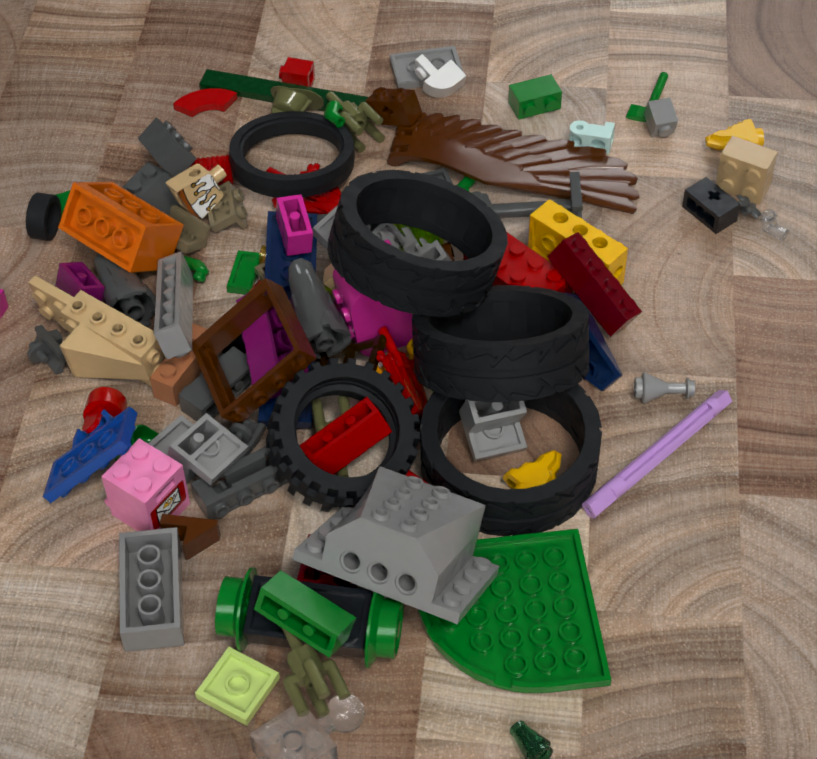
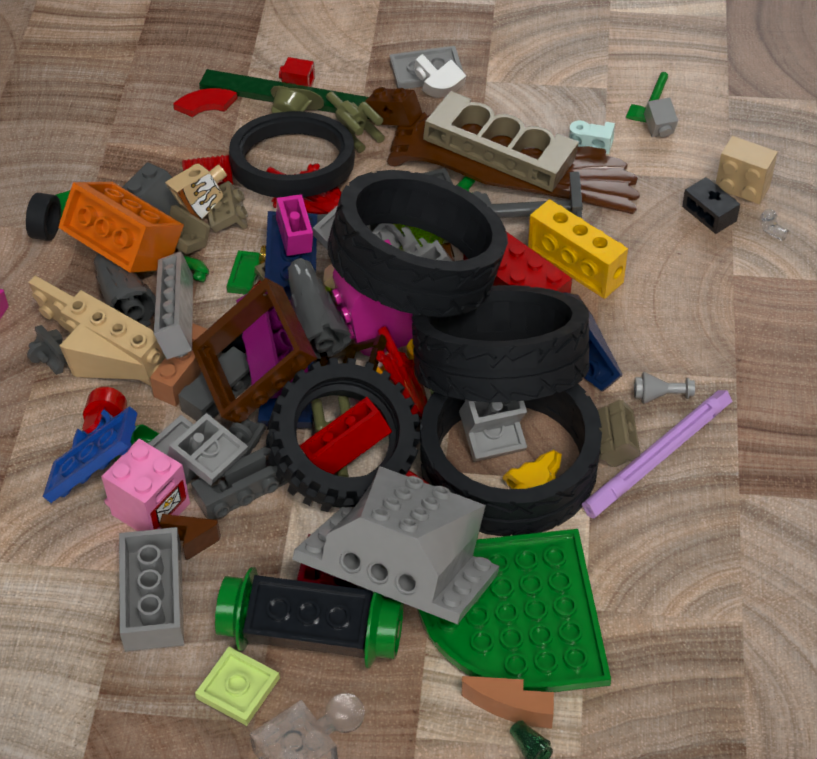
(76, 277): magenta brick -> none
(167, 147): dark grey brick -> none
(304, 613): green brick -> none
(310, 673): olive plant -> none
(332, 113): green arm -> none
(456, 110): none -> dark tan fence
(509, 700): none -> nougat slope
(535, 96): green brick -> none
(594, 284): dark red brick -> none
(619, 434): none -> dark tan brick
(743, 130): yellow rock -> none
(748, 207): dark grey plant -> none

